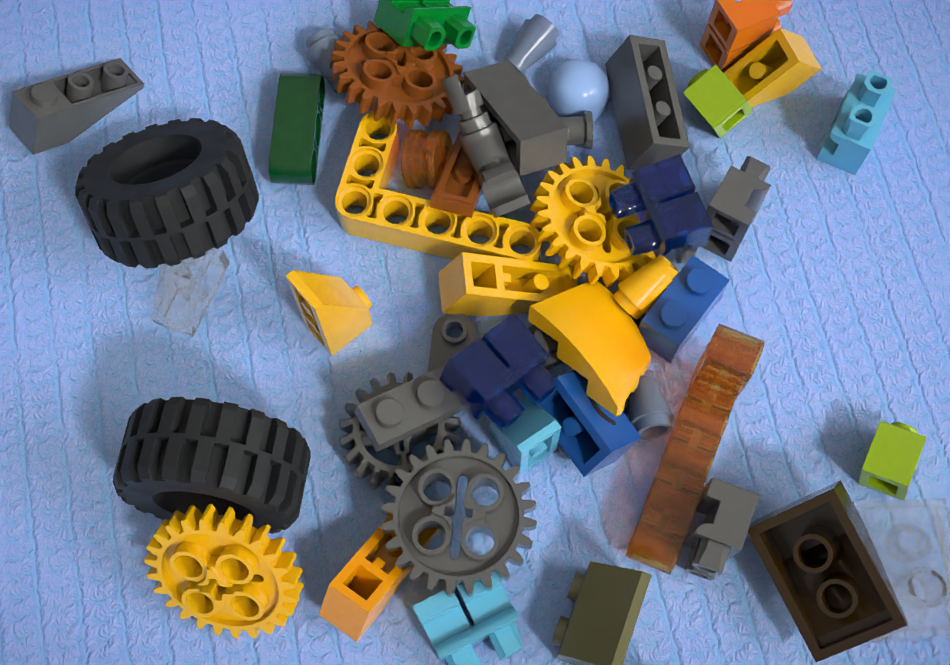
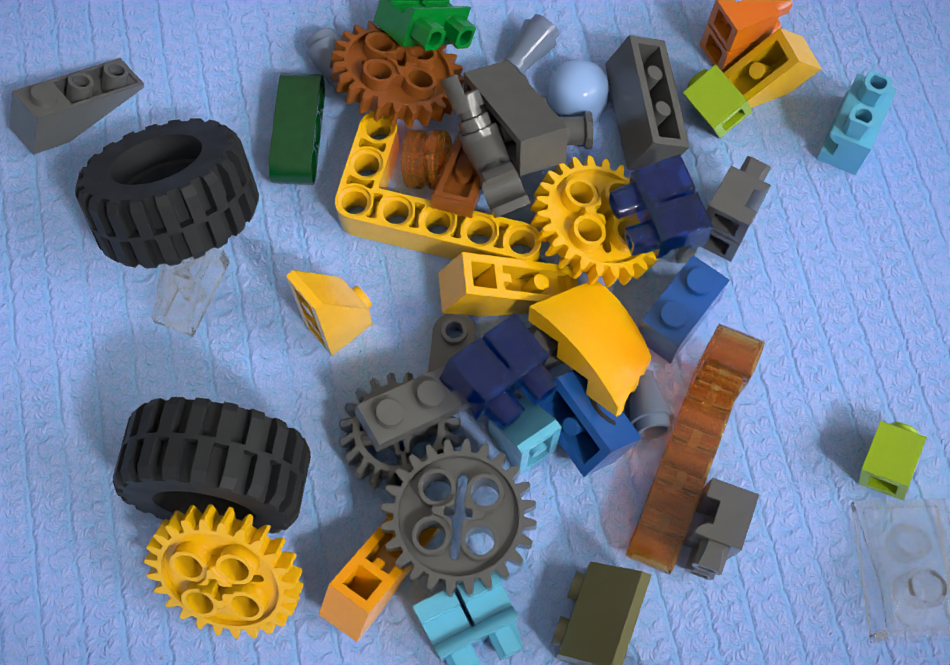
(645, 286): yellow cone -> none
(827, 571): dark brown slope -> none

